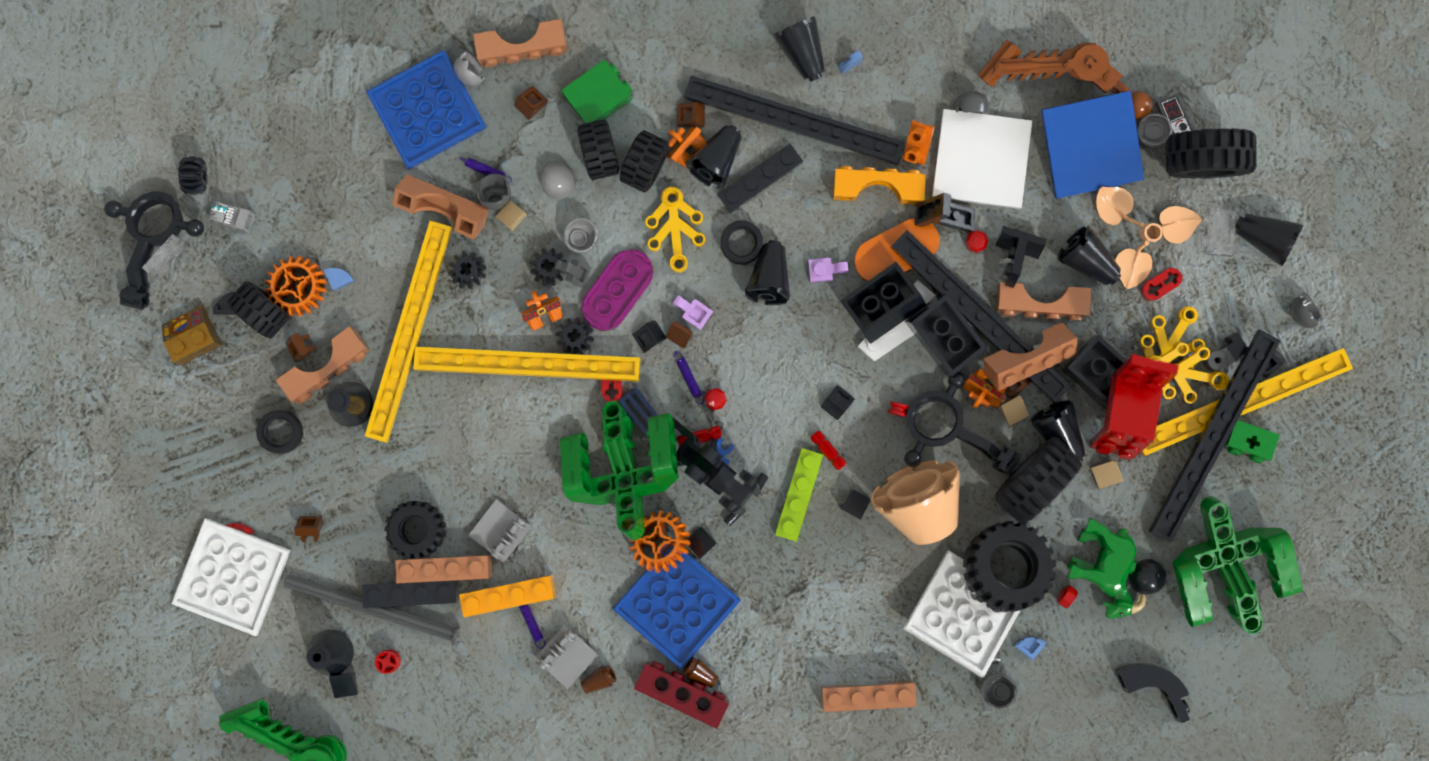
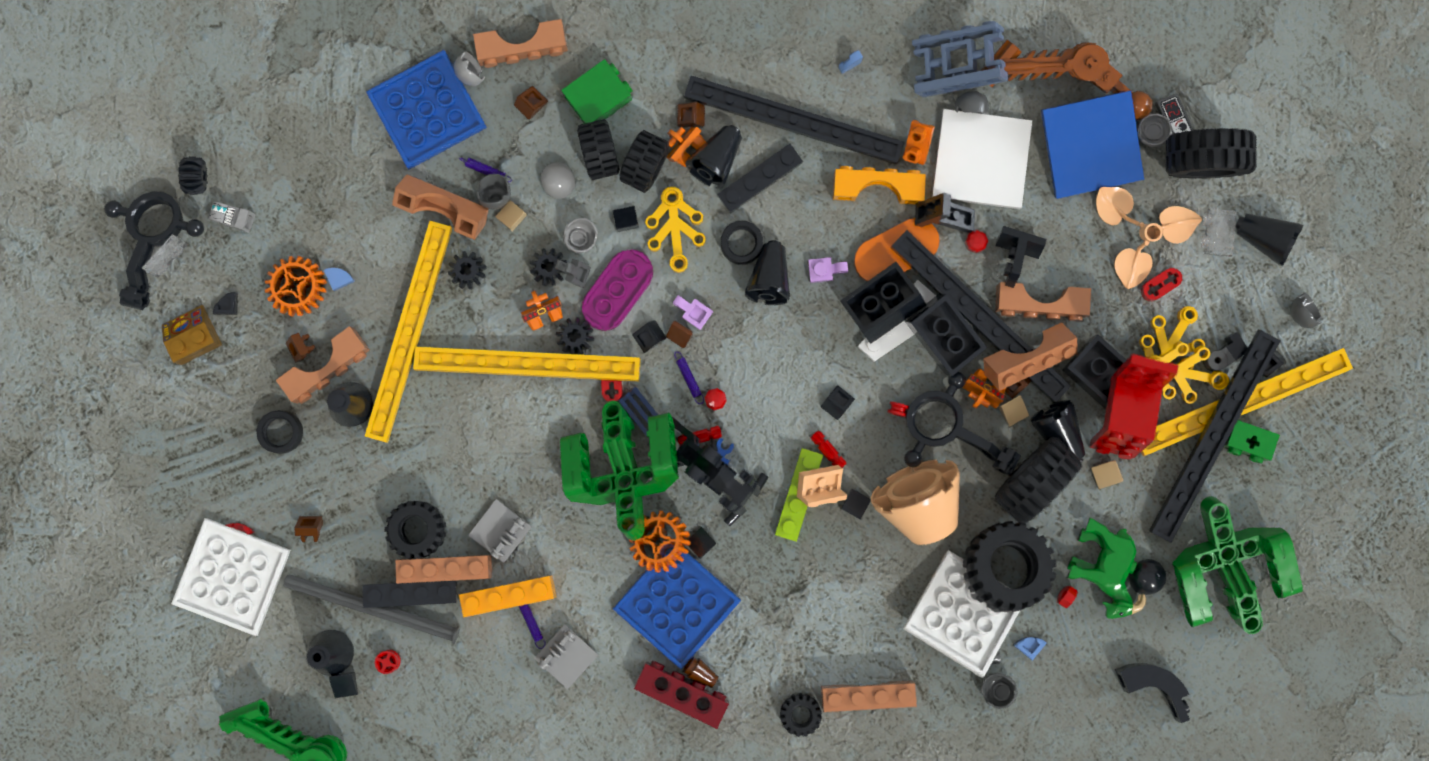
(257, 311): black tyre -> none
(599, 679): reddish brown cone -> none
(625, 219): none -> black slope
(803, 48): black cone -> none
(807, 727): none -> black tyre
(821, 486): none -> light nougat bracket
(961, 77): none -> sand blue fence
(1090, 257): black cone -> none

